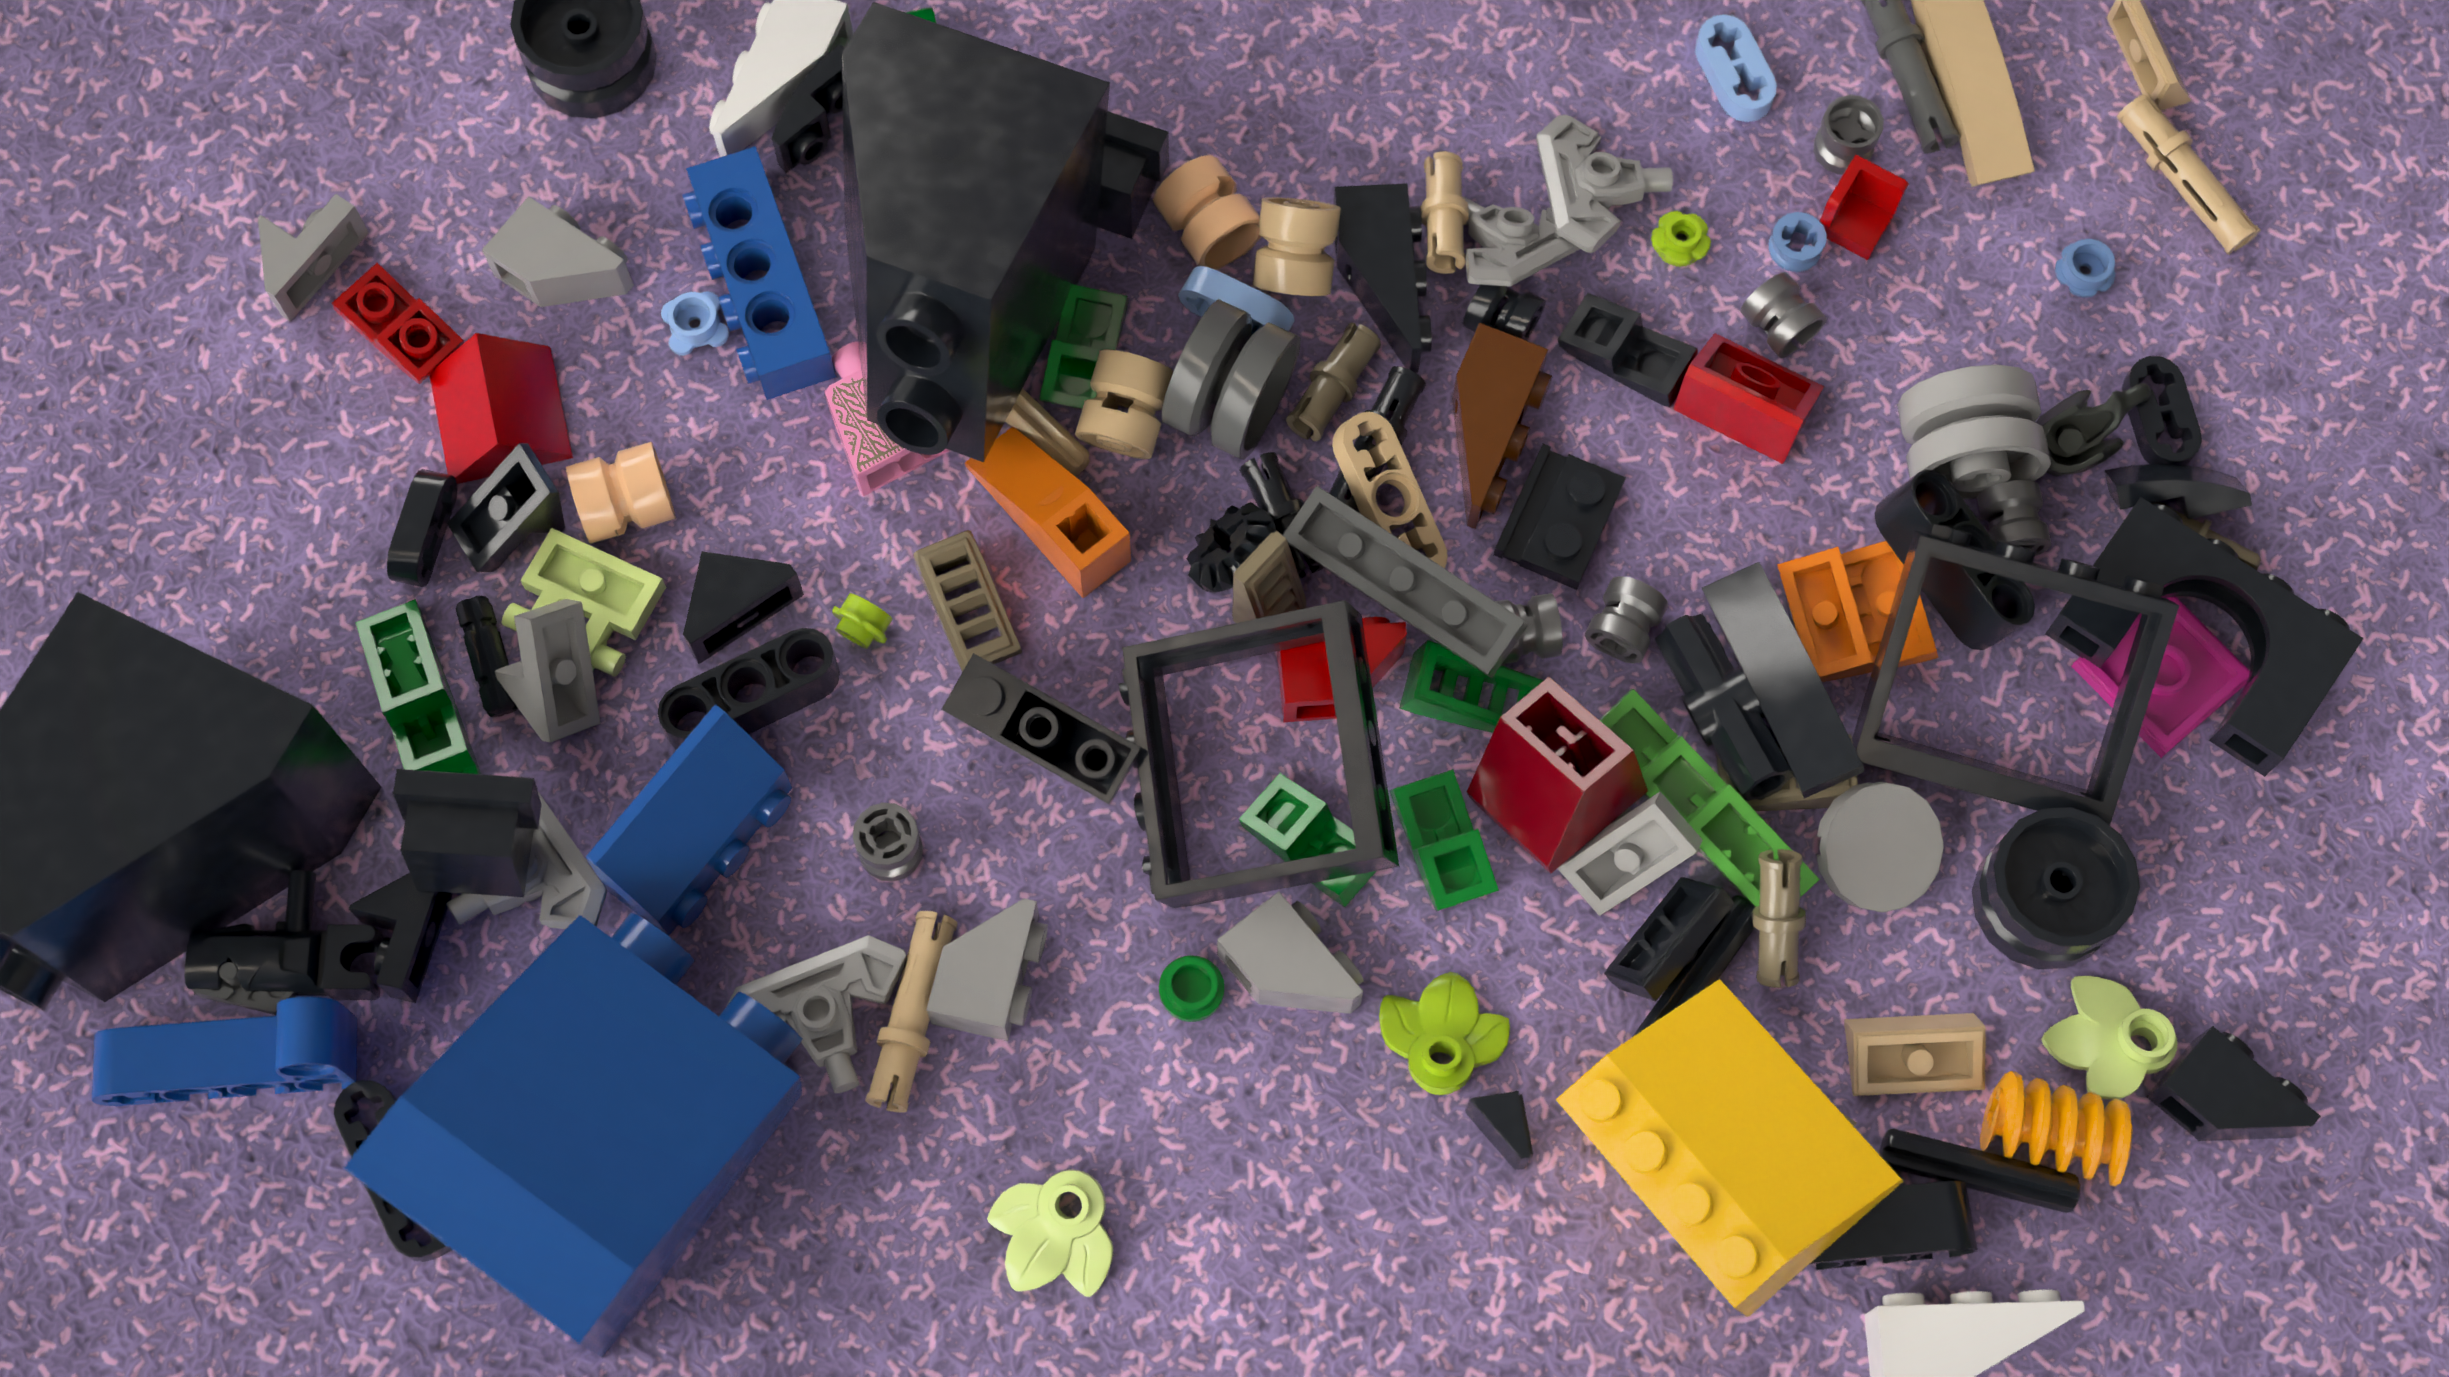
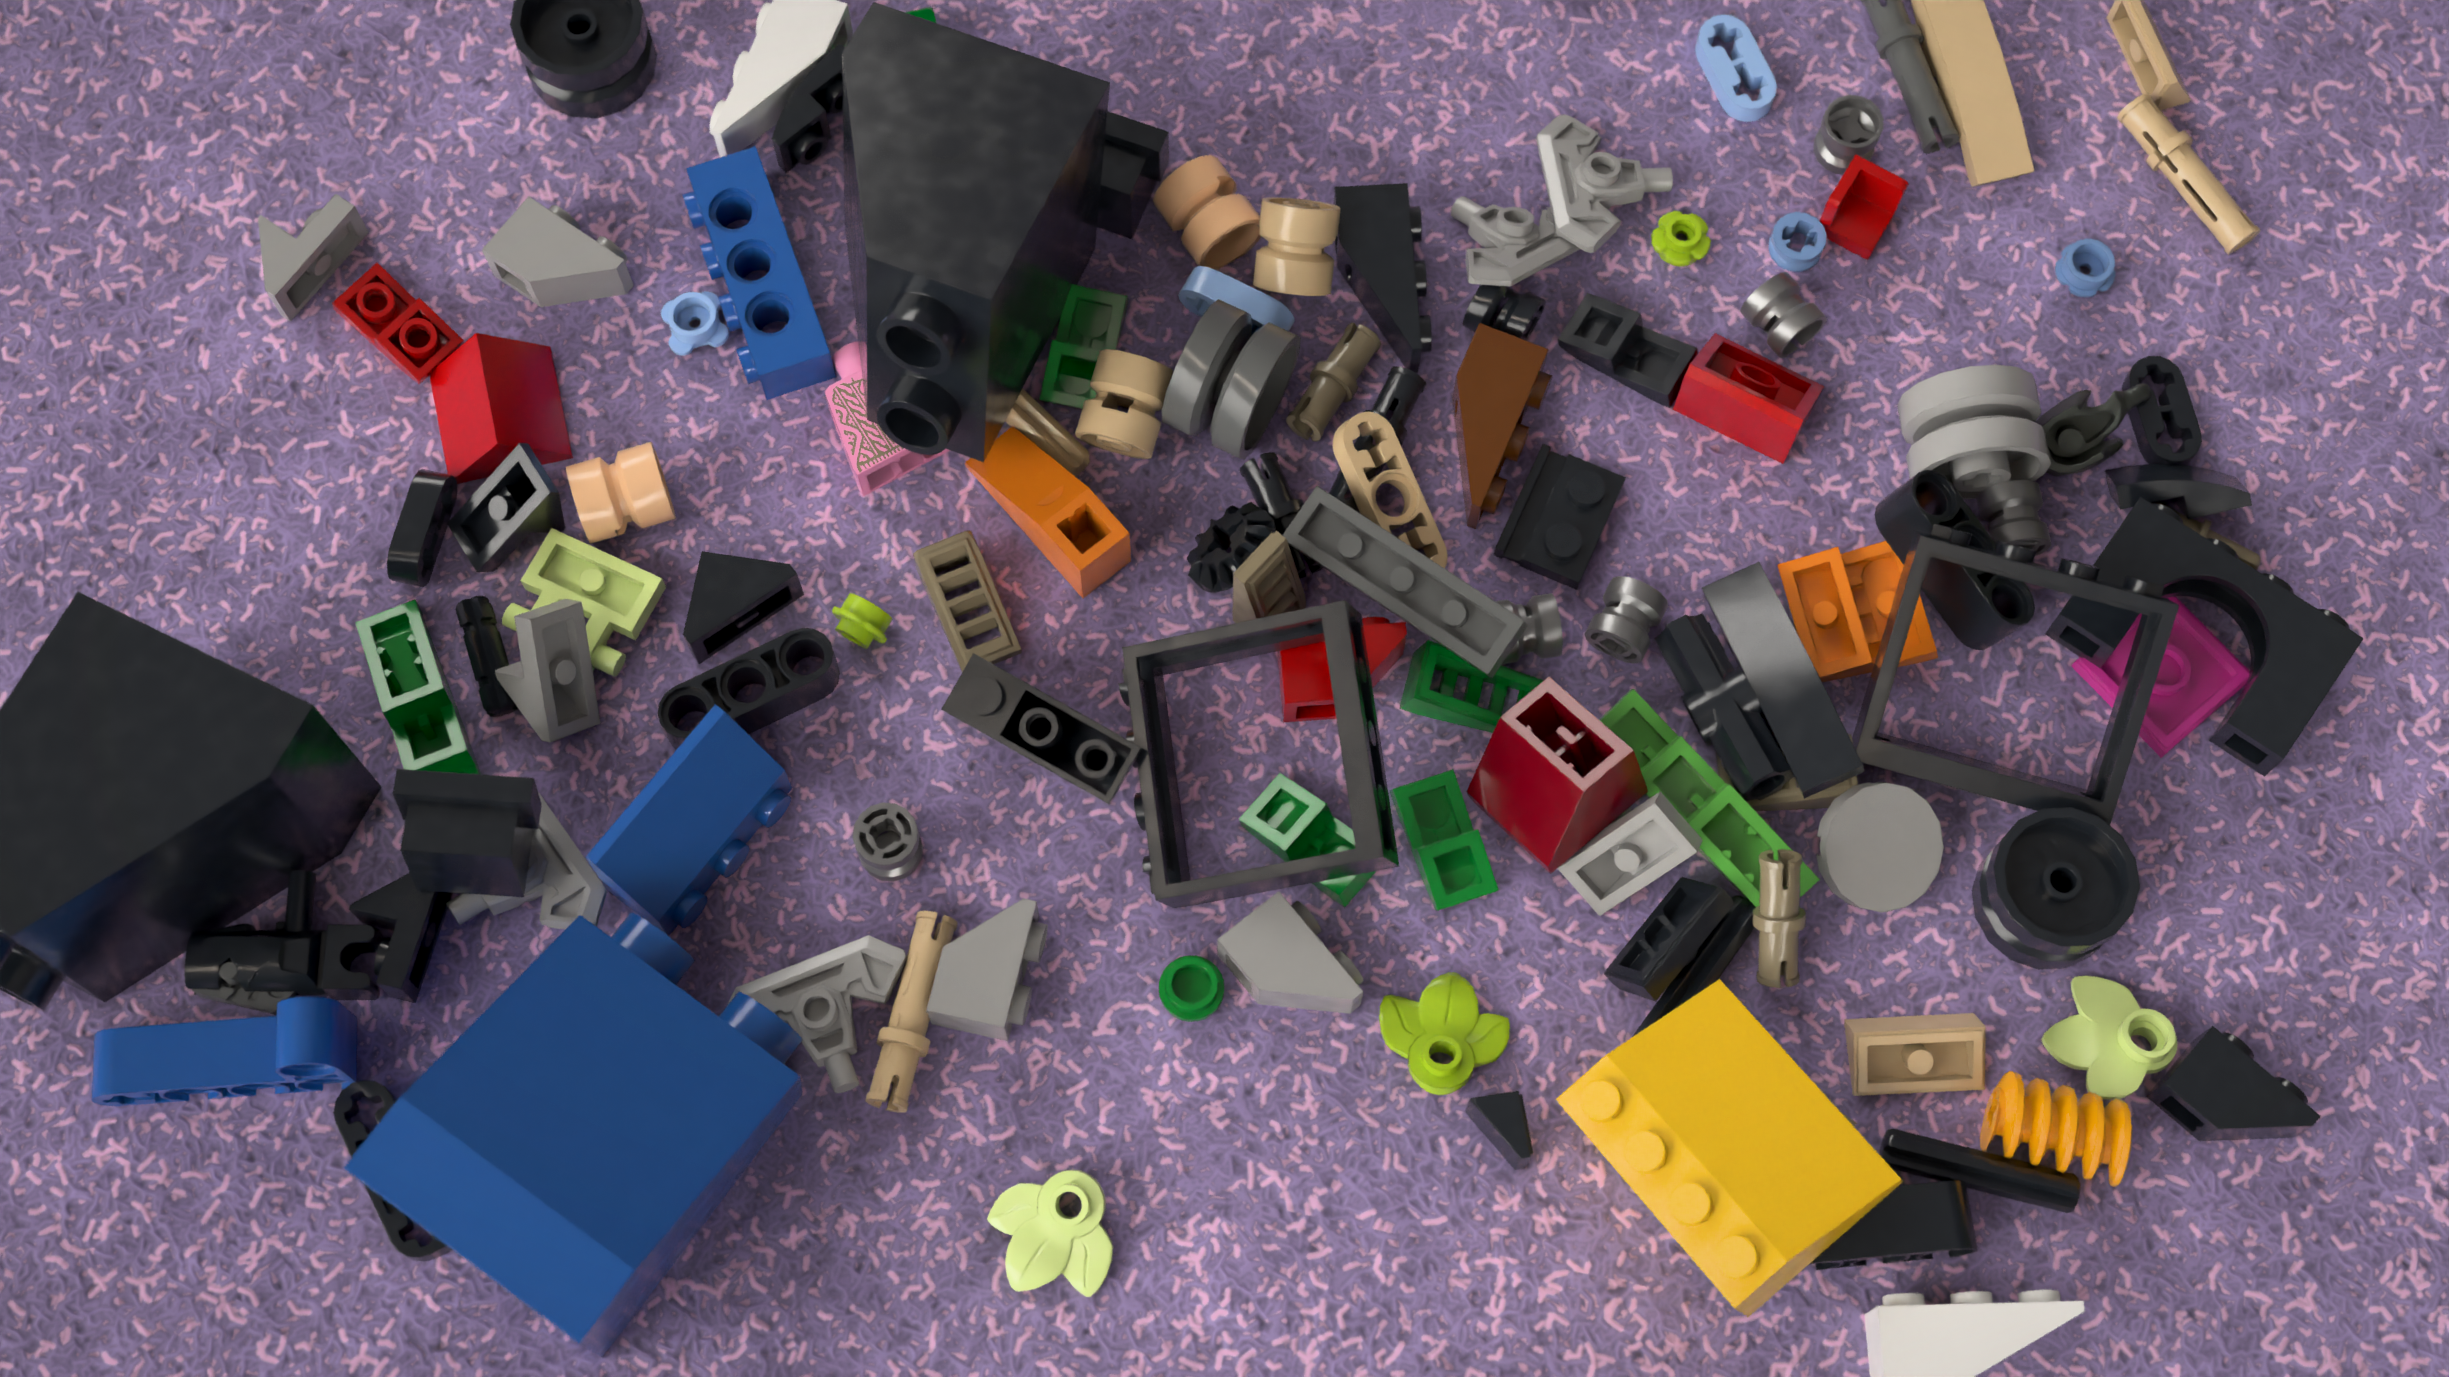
(1444, 213): tan pin -> none

